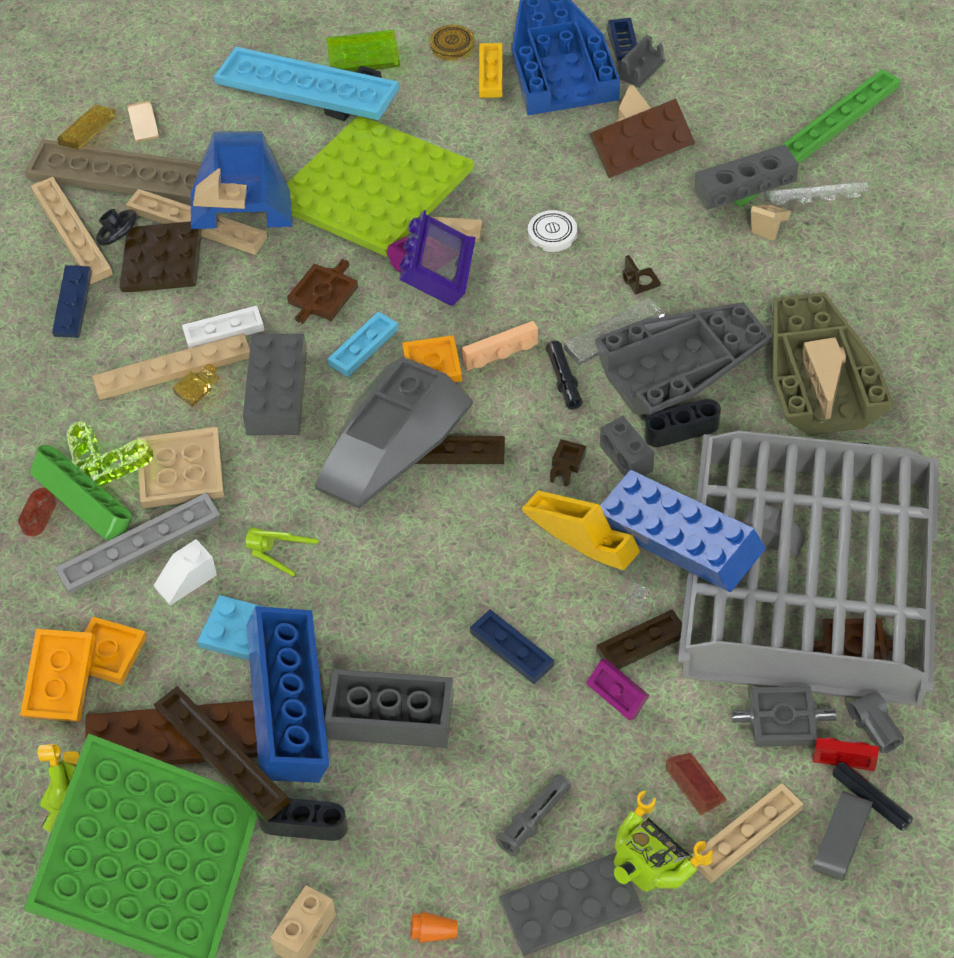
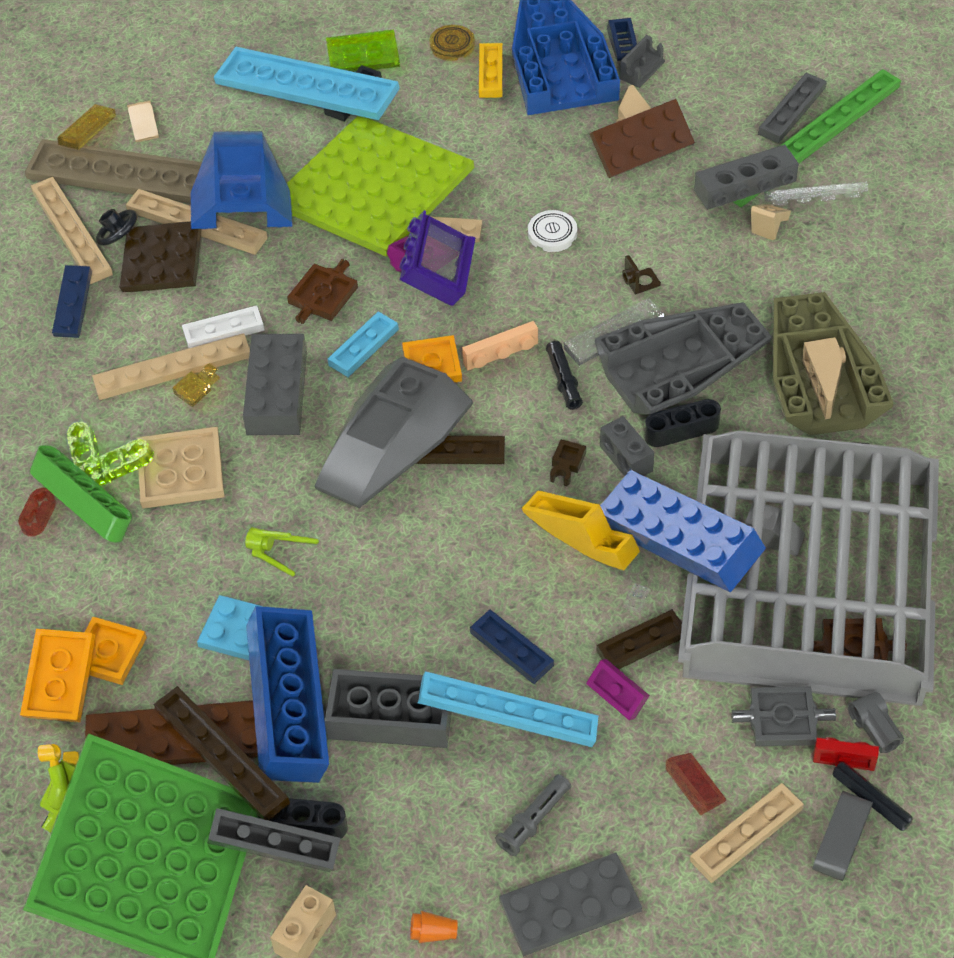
(137, 543): light grey plate -> none
(185, 572): white slope -> none
(217, 194): tan slope -> none
(273, 840): none -> dark grey brick
(508, 709): none -> medium azure plate
(650, 855): lime torso -> none
(792, 107): none -> dark grey plate

